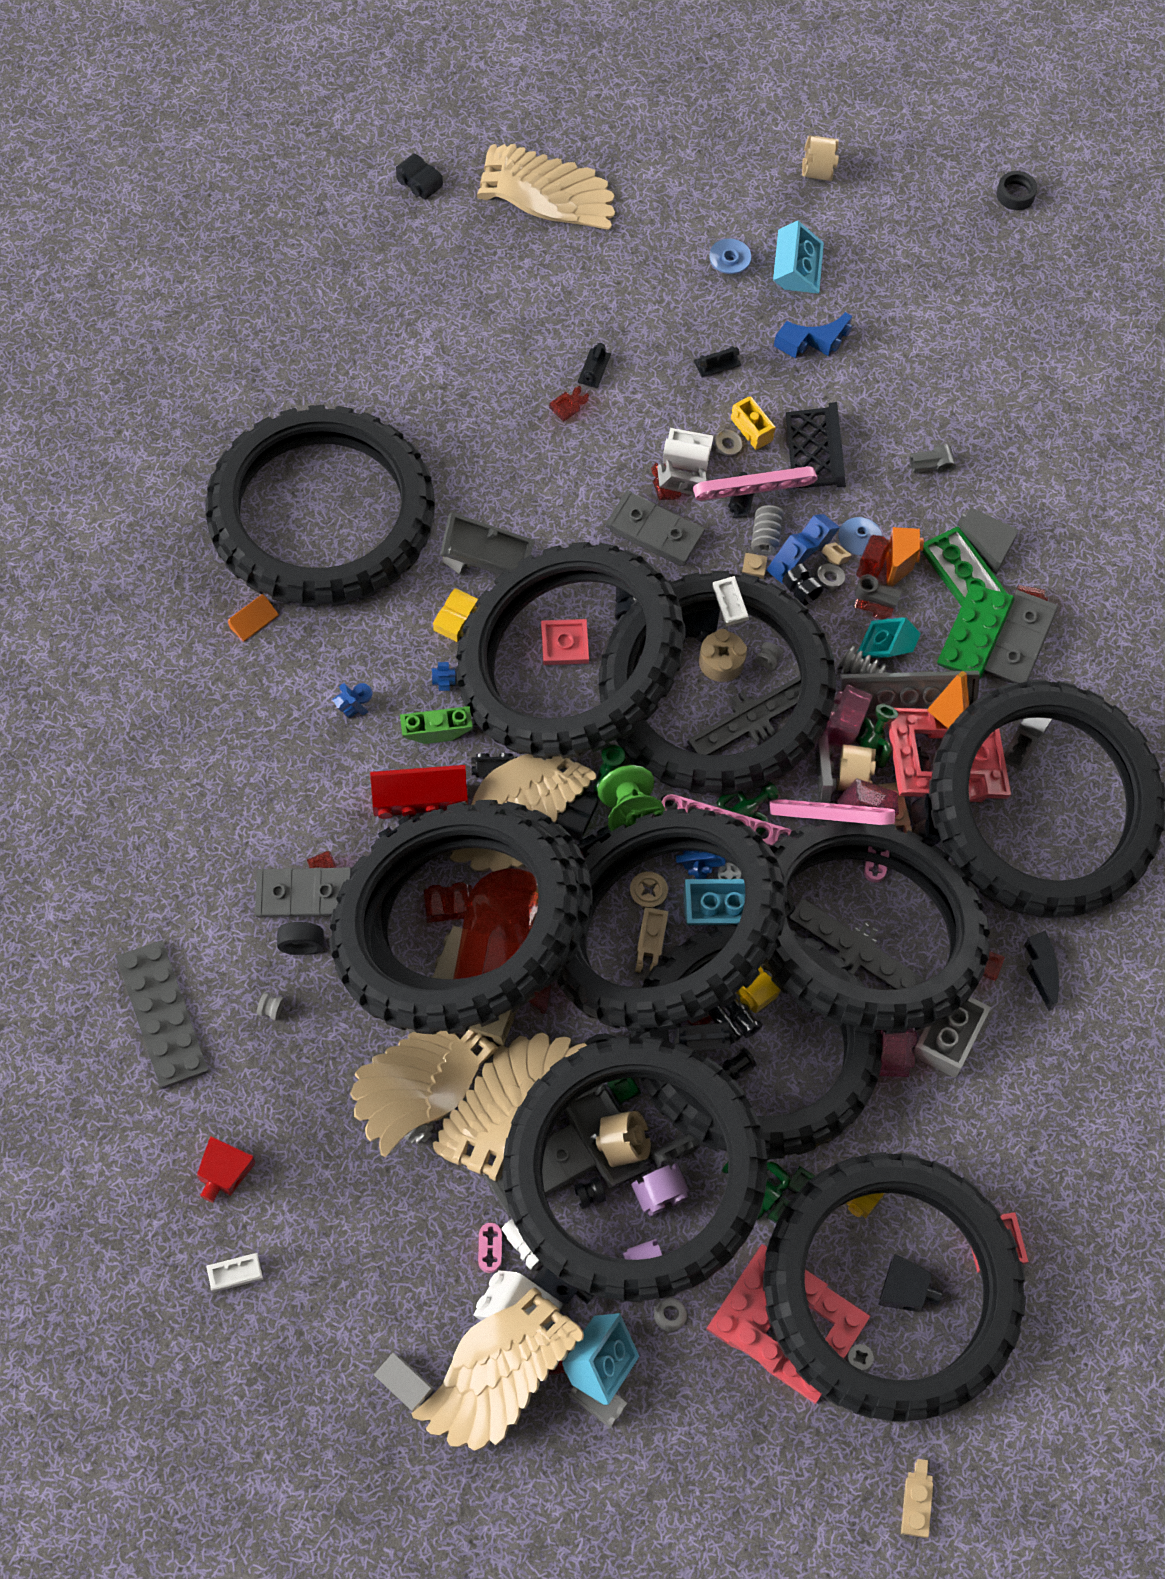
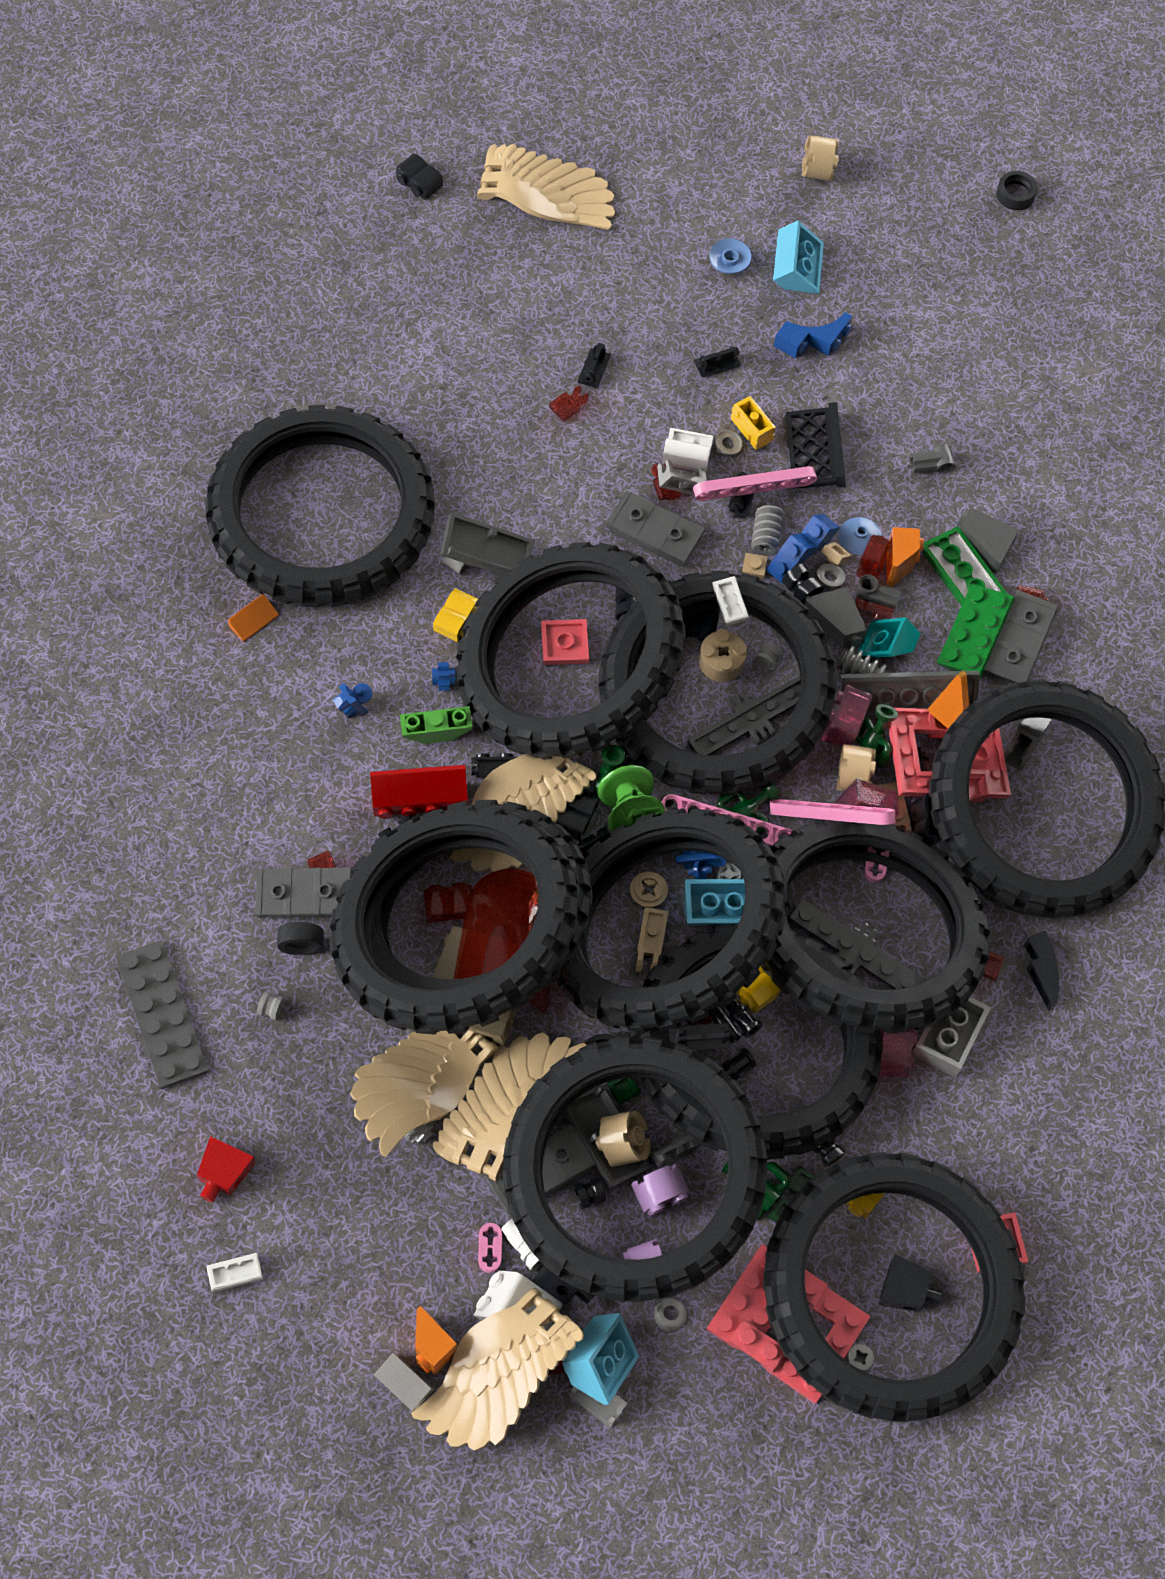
(432, 1344): none -> orange slope
(825, 770): dark grey wing -> none
(829, 1152): none -> black wheel
(838, 616): none -> dark grey slope
(917, 1501): tan hinge -> none

